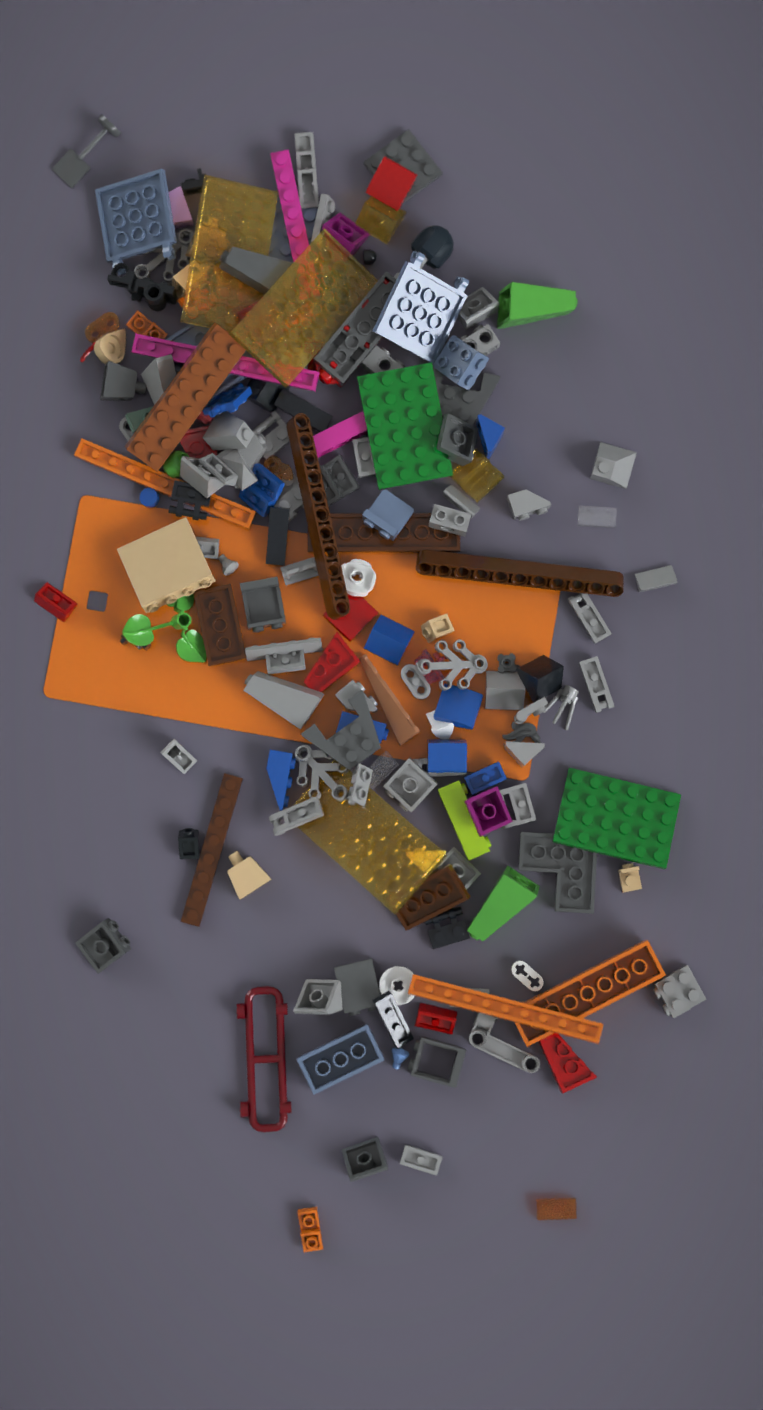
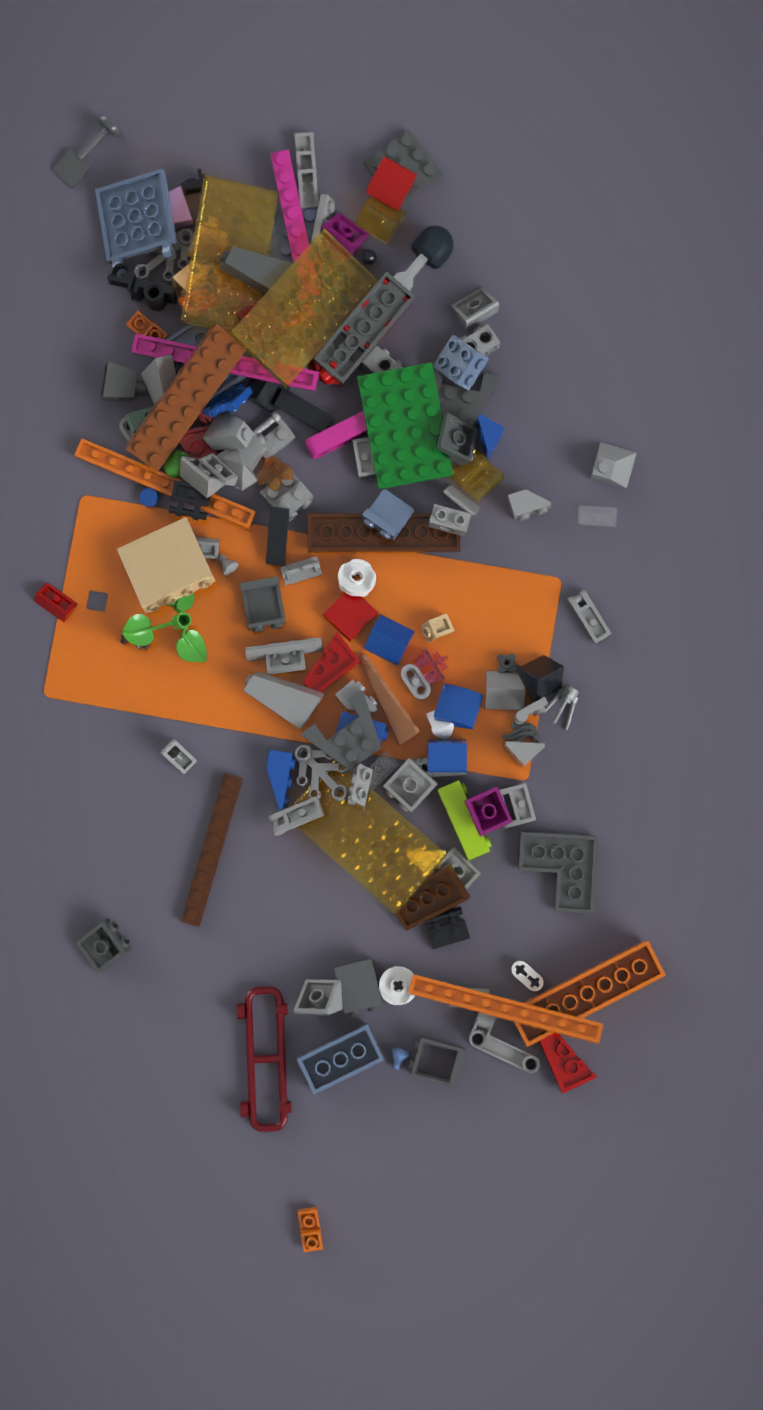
(100, 326): clear orange plate -> none
(109, 347): tan piece -> none
(188, 844): black bracket -> none
(219, 625): reddish brown plate -> none
(246, 875): tan torso -> none
(264, 492): blue slope -> none
(317, 525): reddish brown beam -> none
(337, 480): dark grey slope -> none
(364, 1159): dark grey slope -> none
(393, 1019): plate -> none
(420, 310): plate -> none
(421, 1159): light grey plate -> none
(436, 1018): red slope -> none
(455, 664): light grey plant -> none
(485, 778): blue plate -> none
(504, 901): bright green slope -> none
(520, 573): reddish brown beam -> none
(530, 303): bright green slope -> none
(556, 1208): clear orange plate -> none
(596, 683): light grey plate -> none
(616, 818): green plate -> none
(629, 877): tan bracket -> none
(655, 578): light grey slope -> none
(678, 992): light grey plate -> none

